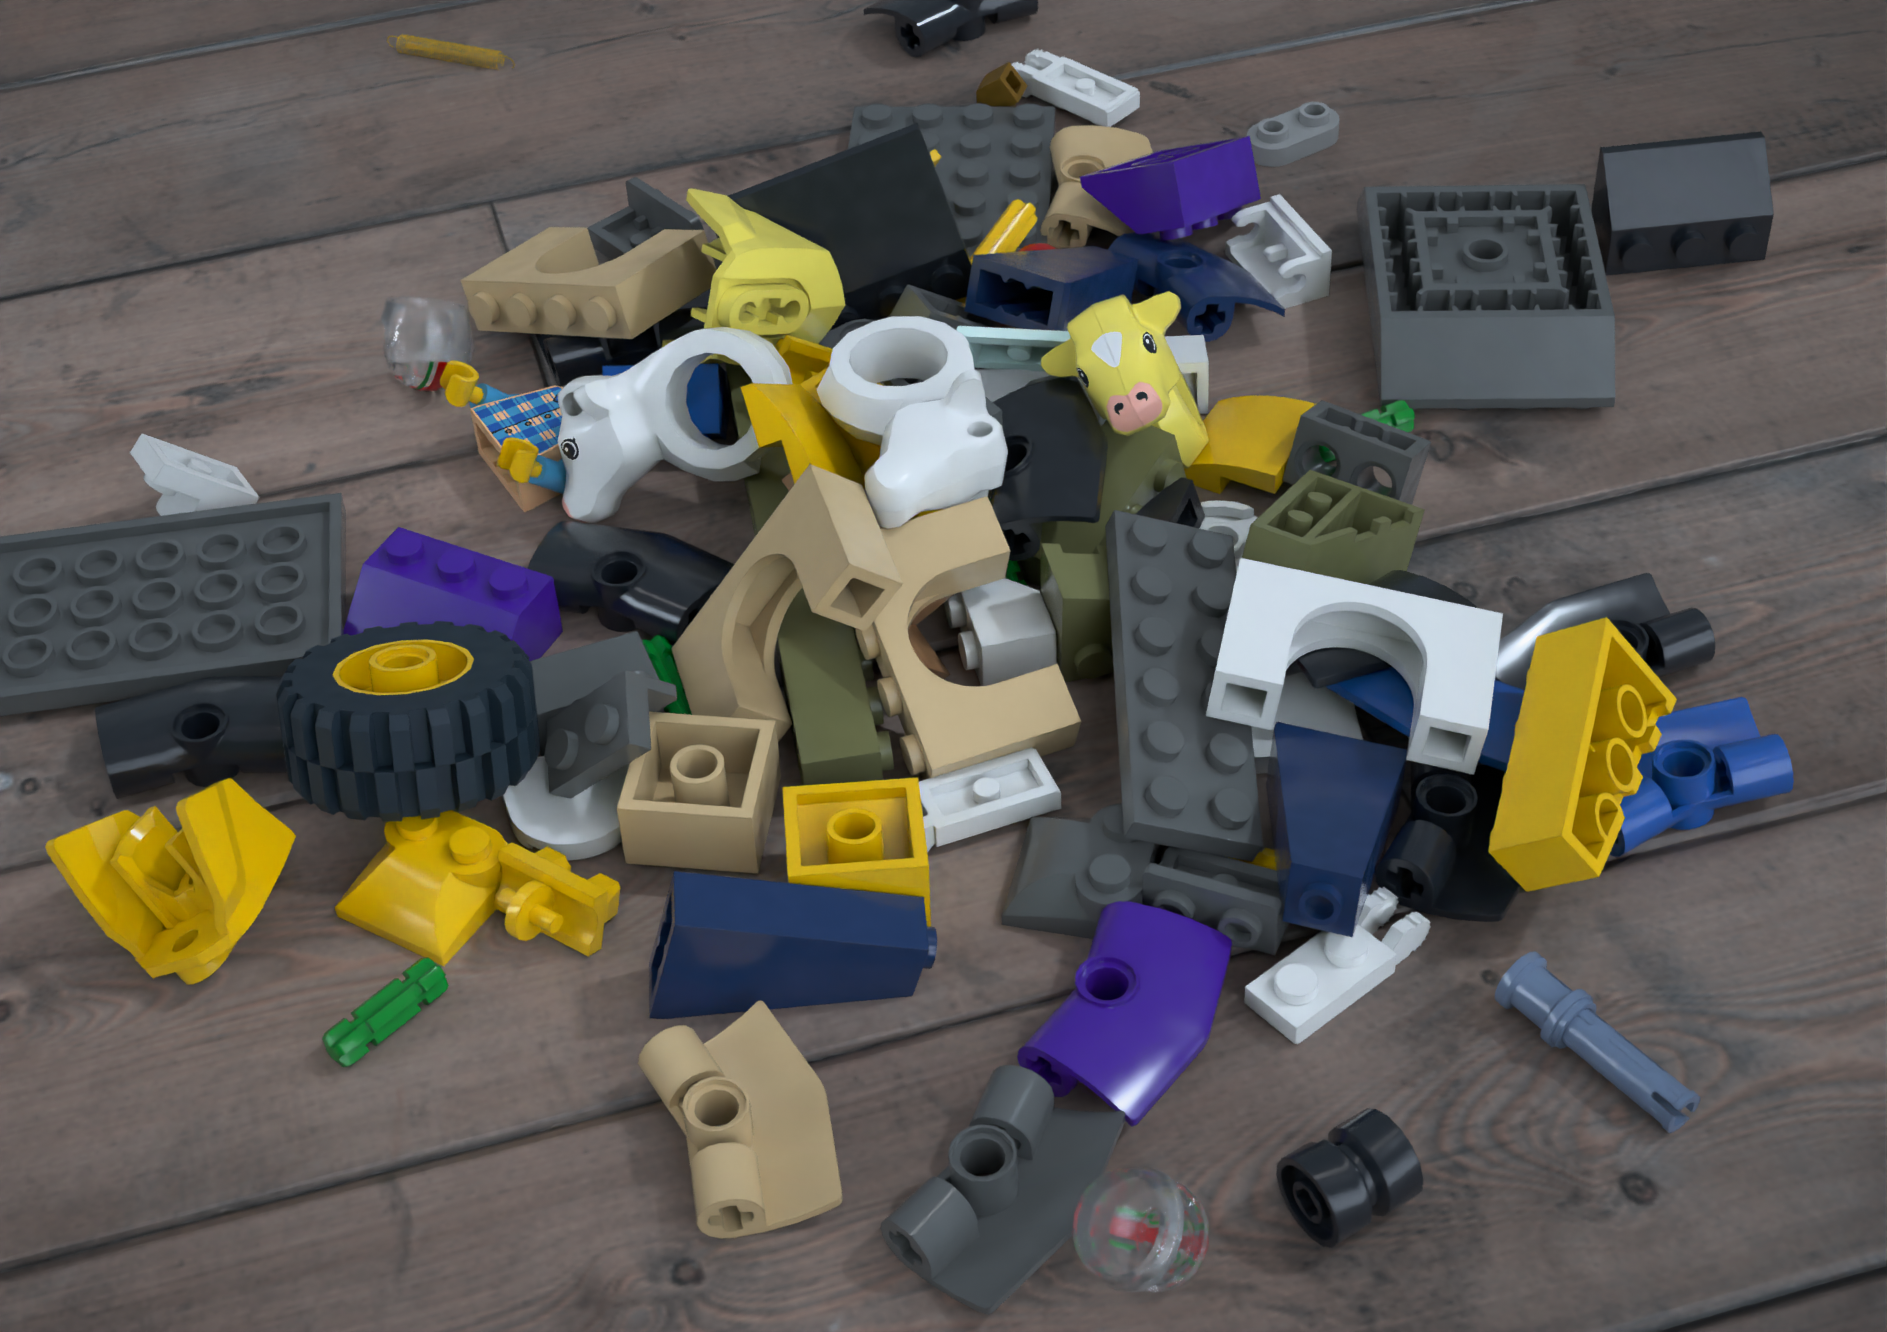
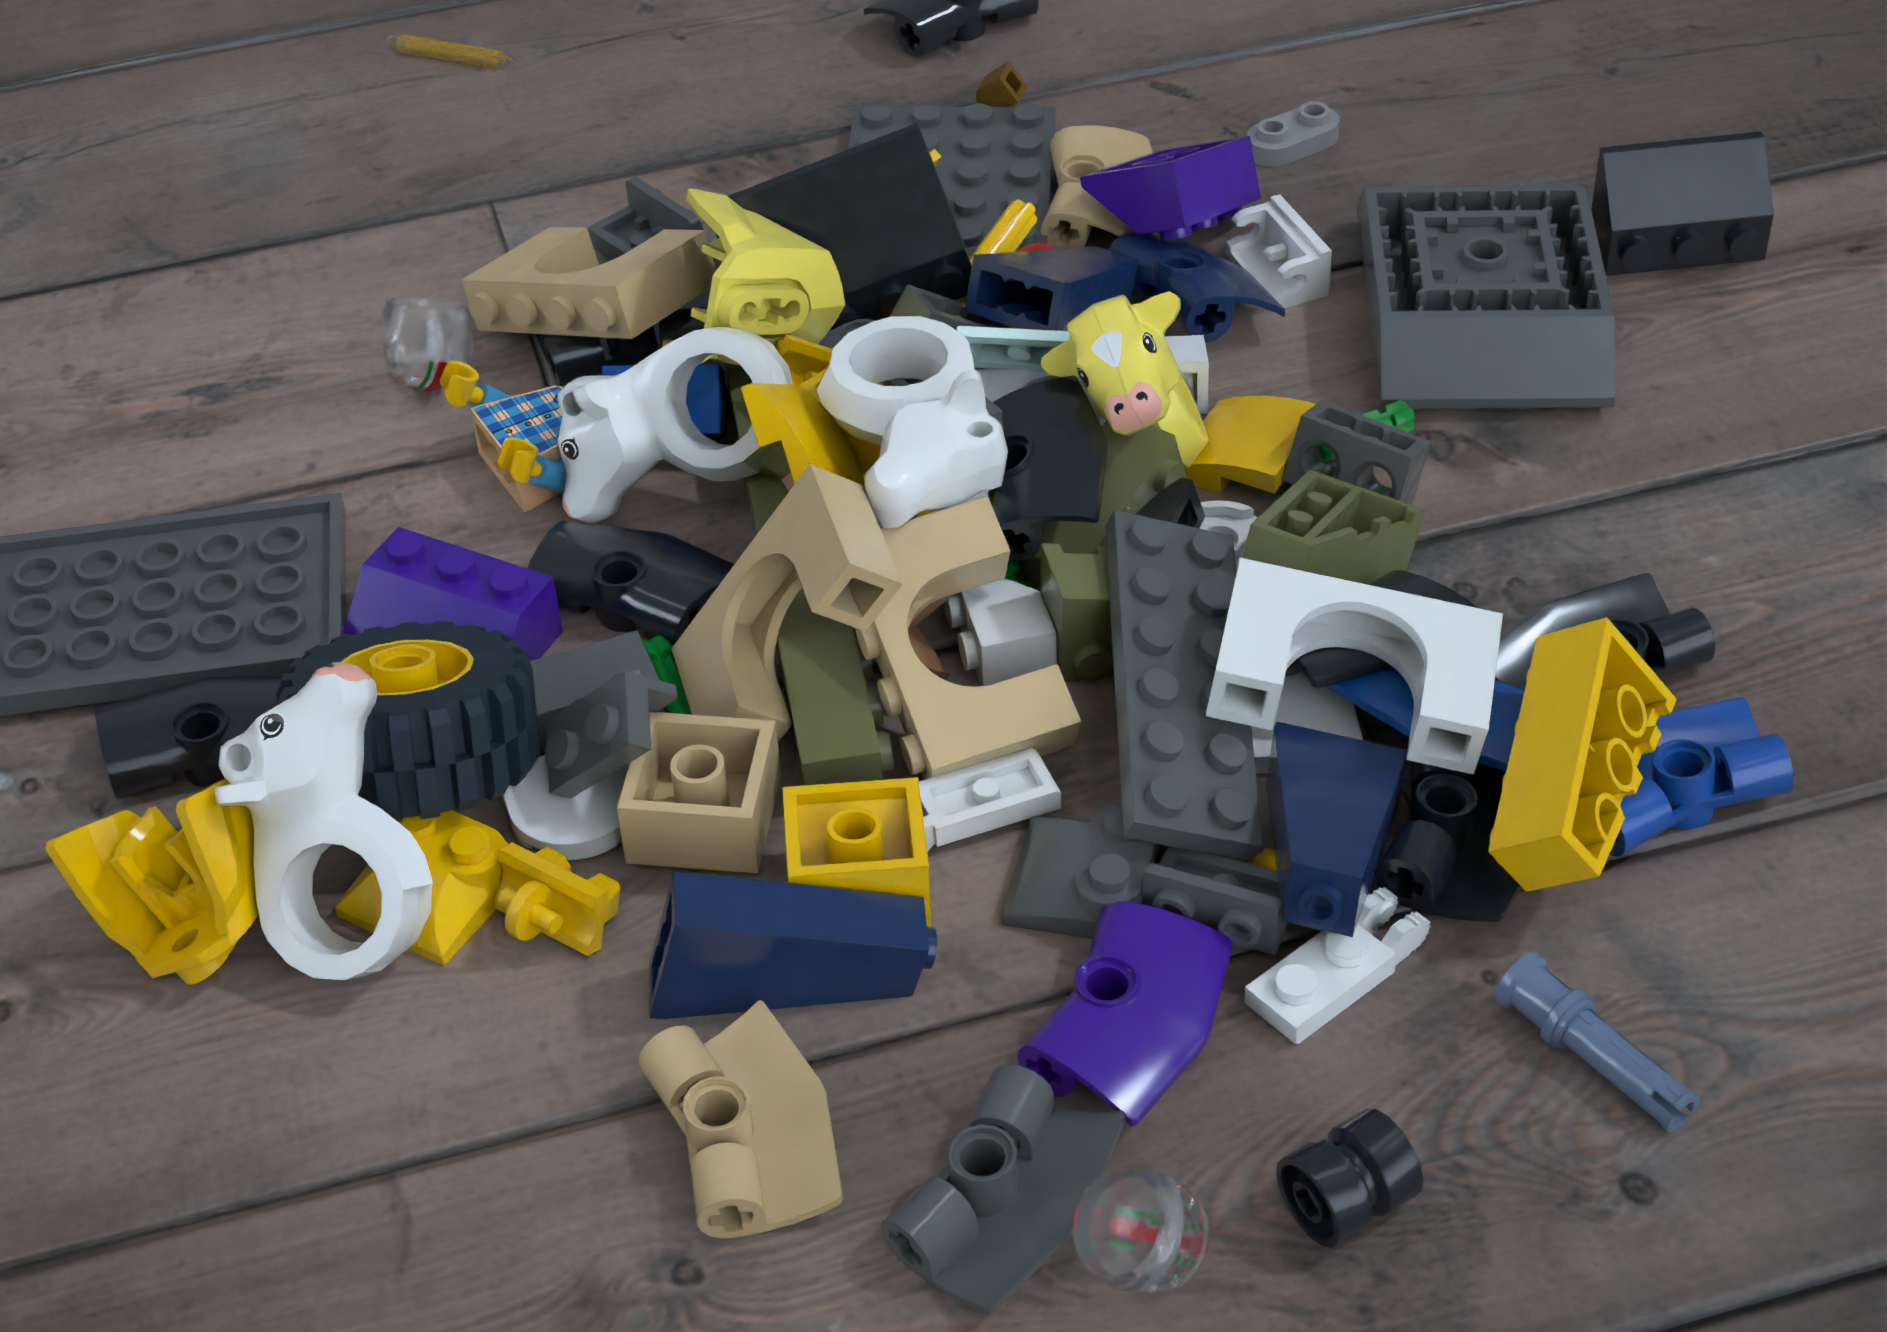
(189, 479): white slope -> none
(302, 784): none -> white animal
(385, 1012): green axle -> none
(1077, 88): white hinge -> none

